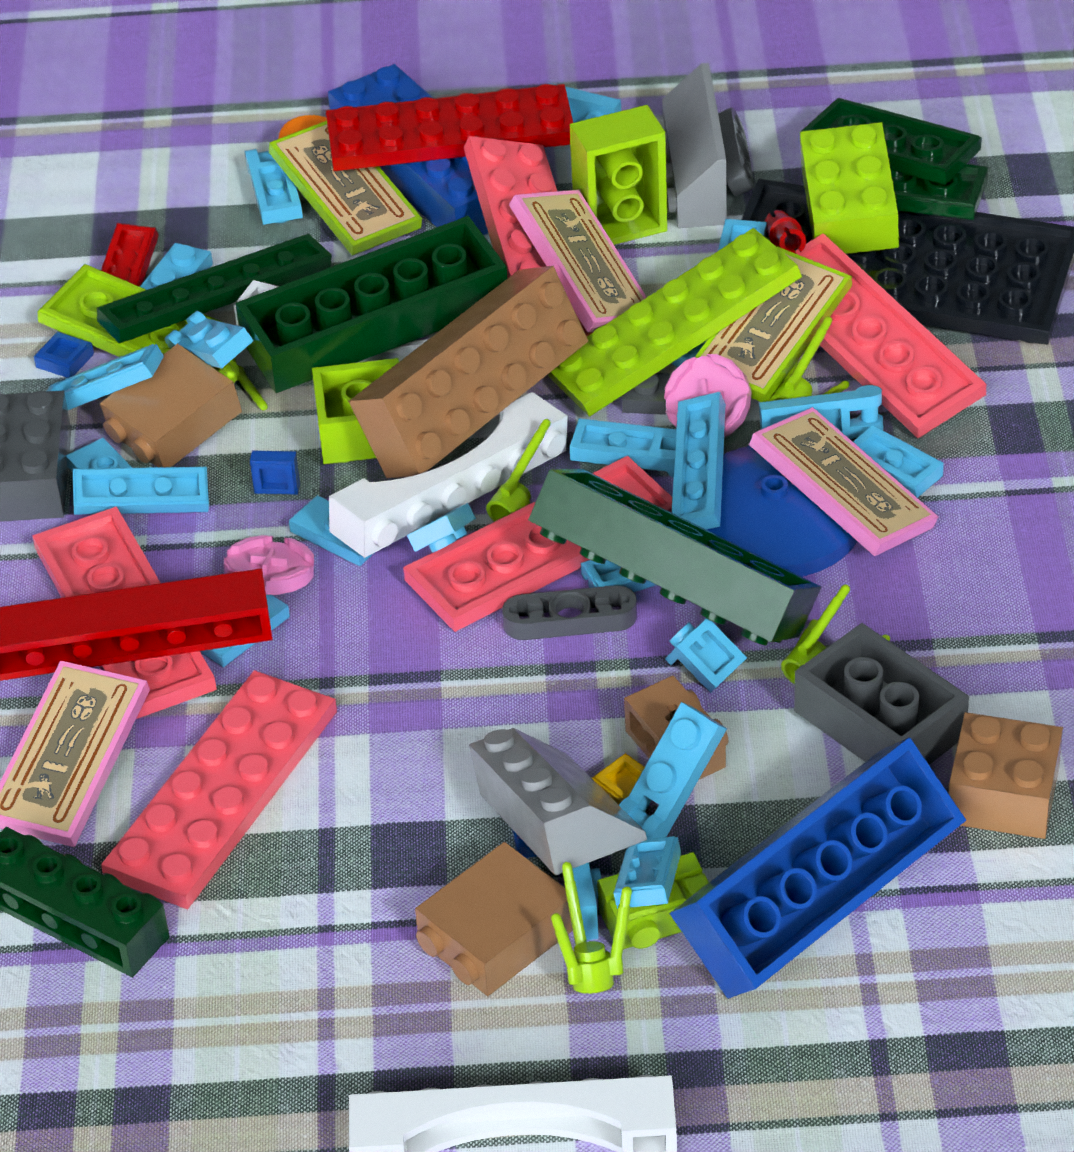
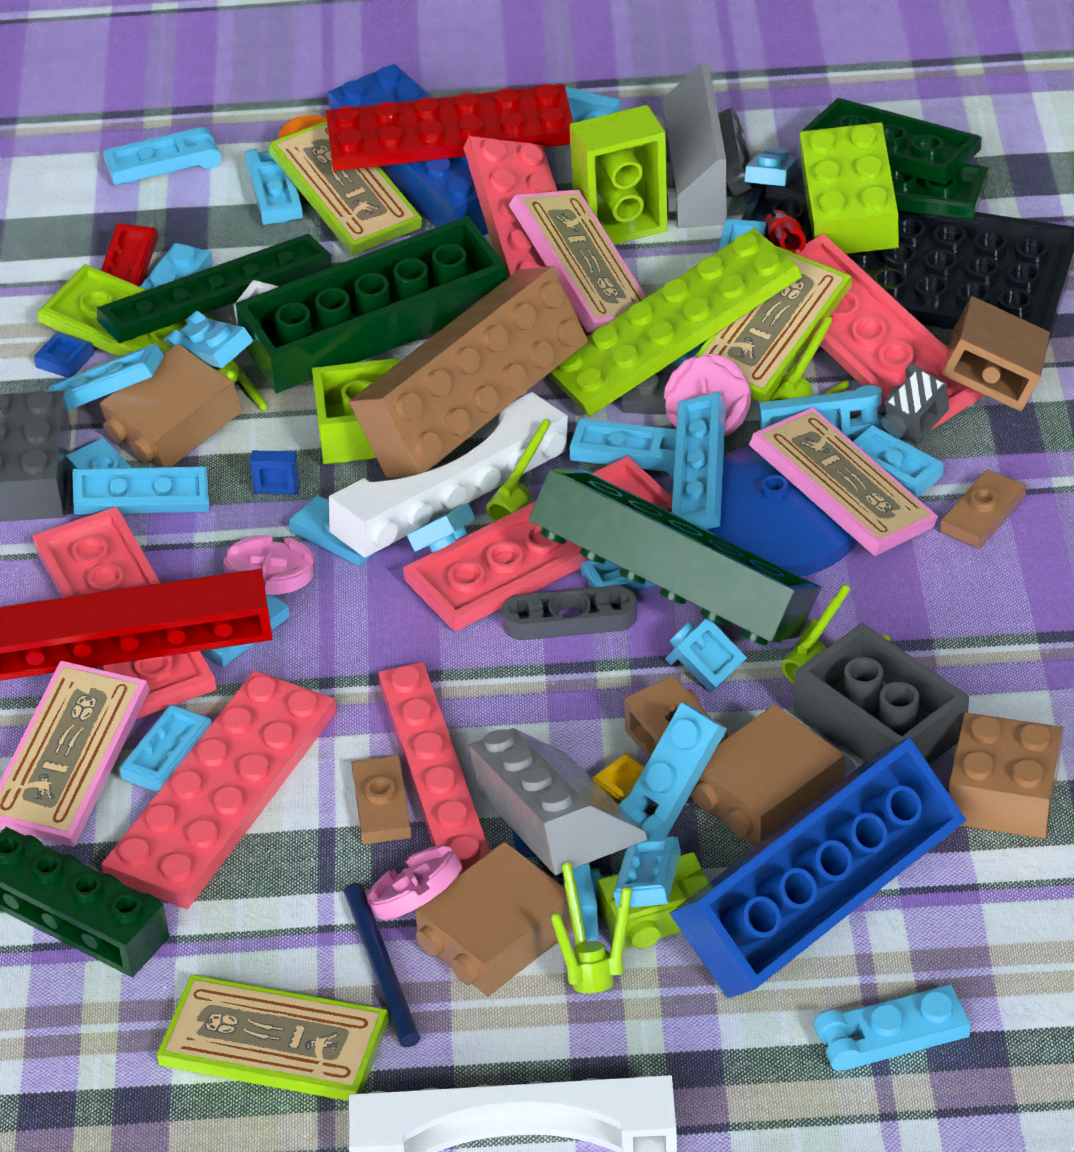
(162, 155): none -> medium azure plate
(164, 748): none -> medium azure plate
(273, 1038): none -> tile
(381, 800): none -> medium nougat plate
(382, 965): none -> dark blue bar
(426, 877): none -> bright pink tile
(432, 762): none -> coral plate
(767, 774): none -> medium nougat brick
(771, 167): none -> medium azure plate
(892, 1028): none -> medium azure plate
(915, 405): none -> dark grey brick
(983, 508): none -> medium nougat plate
(996, 353): none -> medium nougat brick

